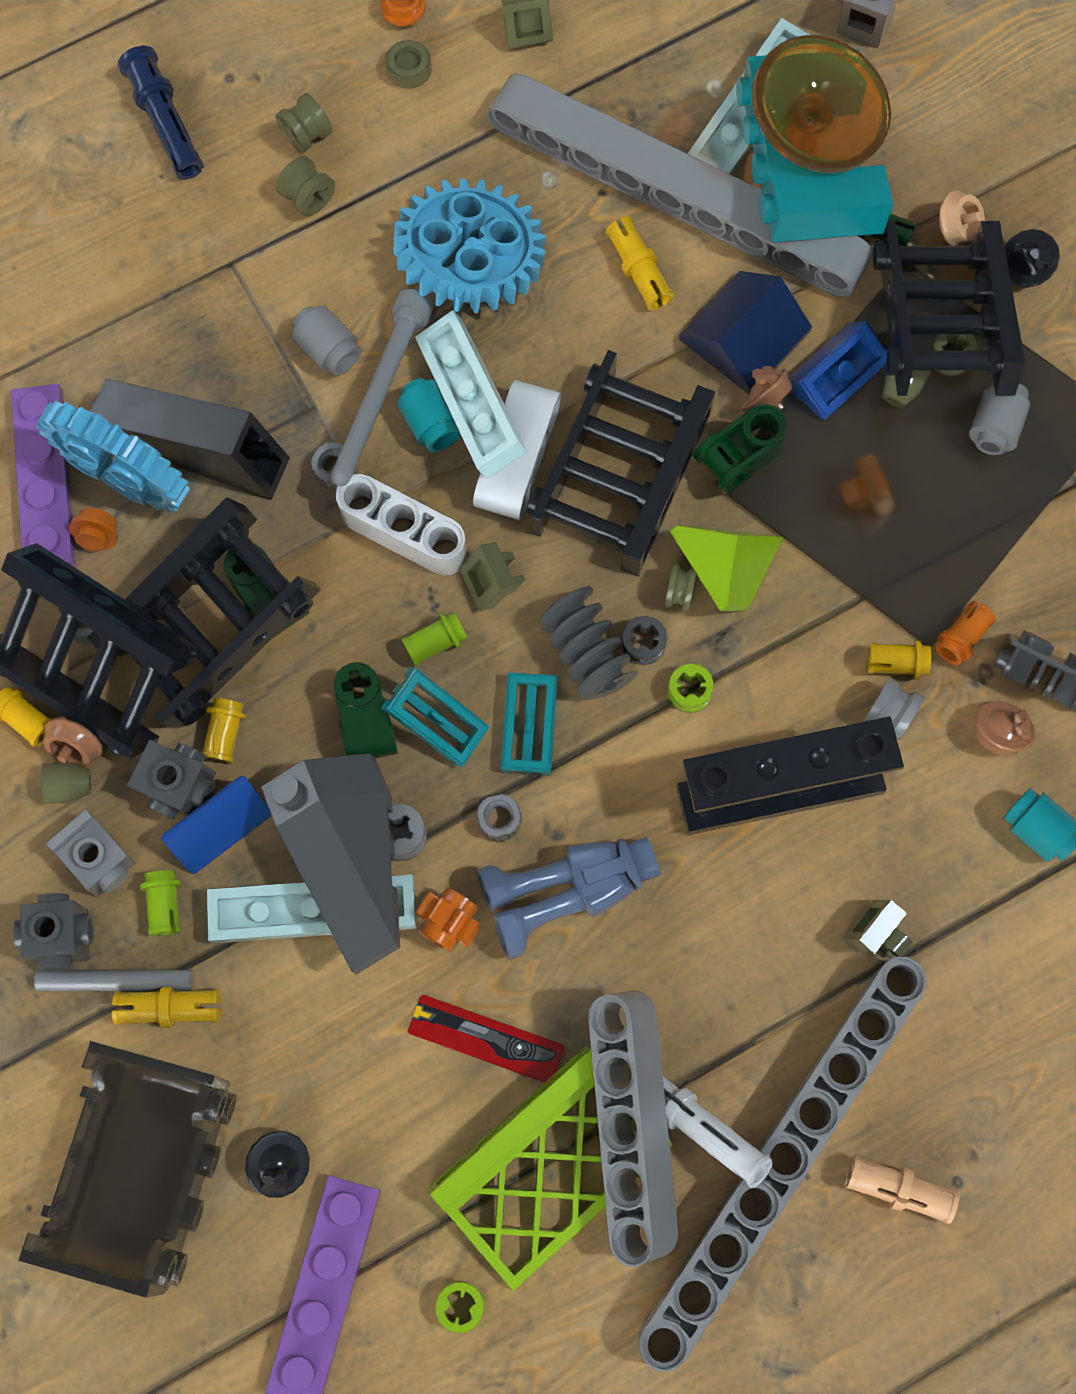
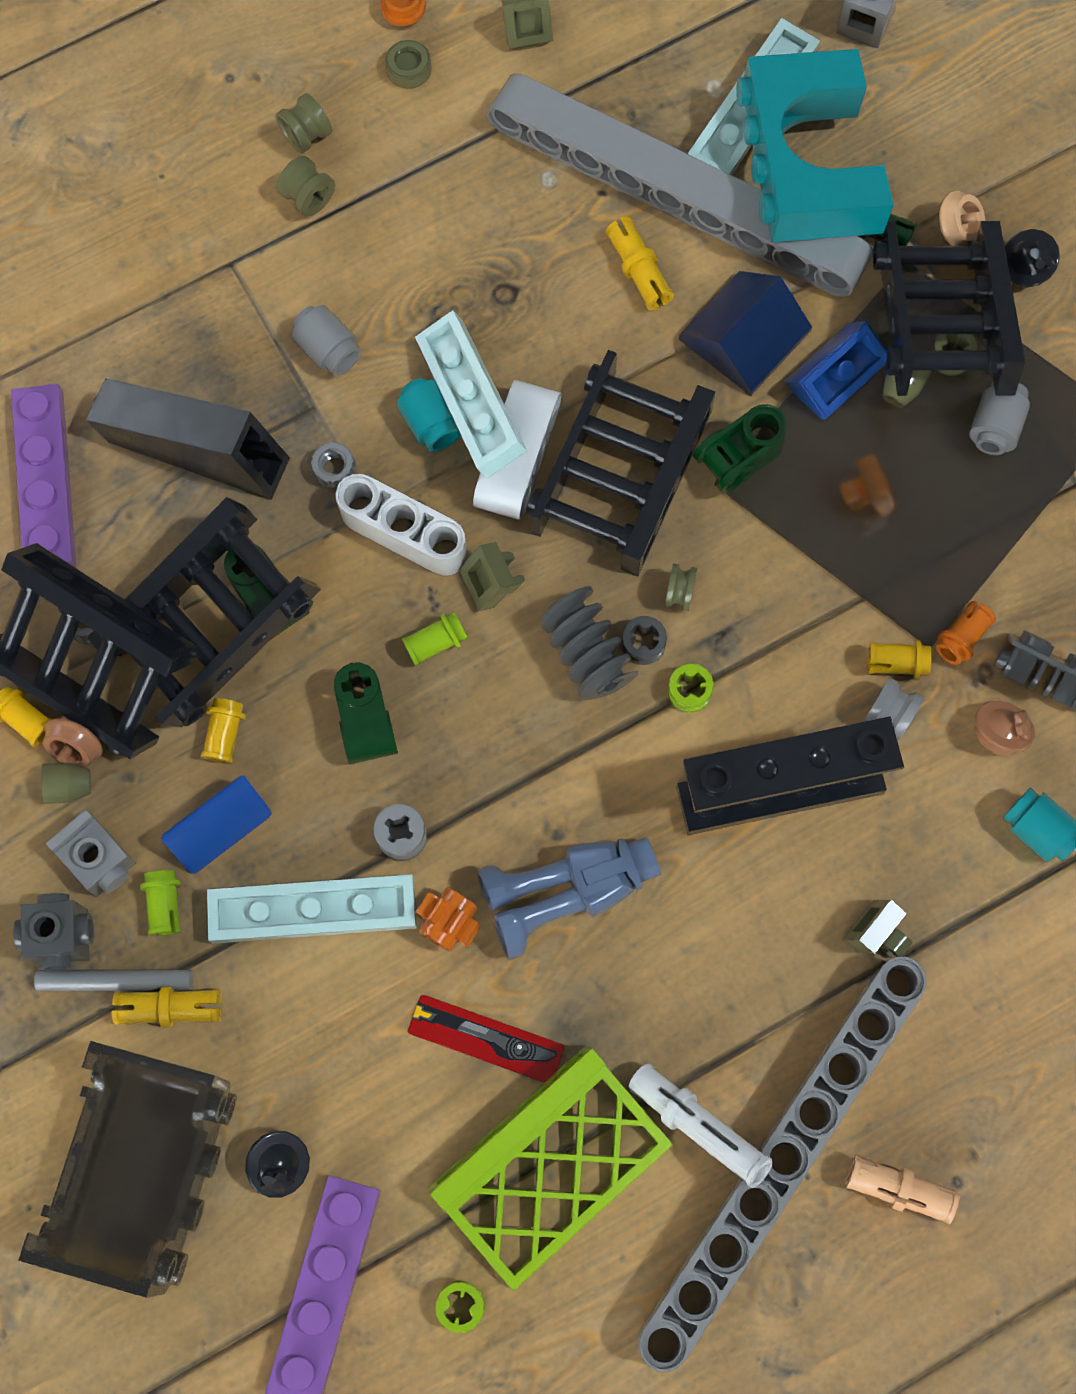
(91, 443): medium azure gear -> none
(94, 529): orange plate -> none
(155, 96): dark blue pin -> none
(173, 779): dark grey brick -> none
(339, 838): dark grey wedge -> none
(404, 693): teal tile -> none
(410, 315): light grey piece -> none
(469, 245): medium azure gear -> none
(492, 803): light grey axle -> none
(526, 765): teal tile -> none
(621, 1150): light grey beam -> none
(728, 562): lime slope -> none
(769, 388): nougat hat -> none
(831, 87): clear orange dish -> none

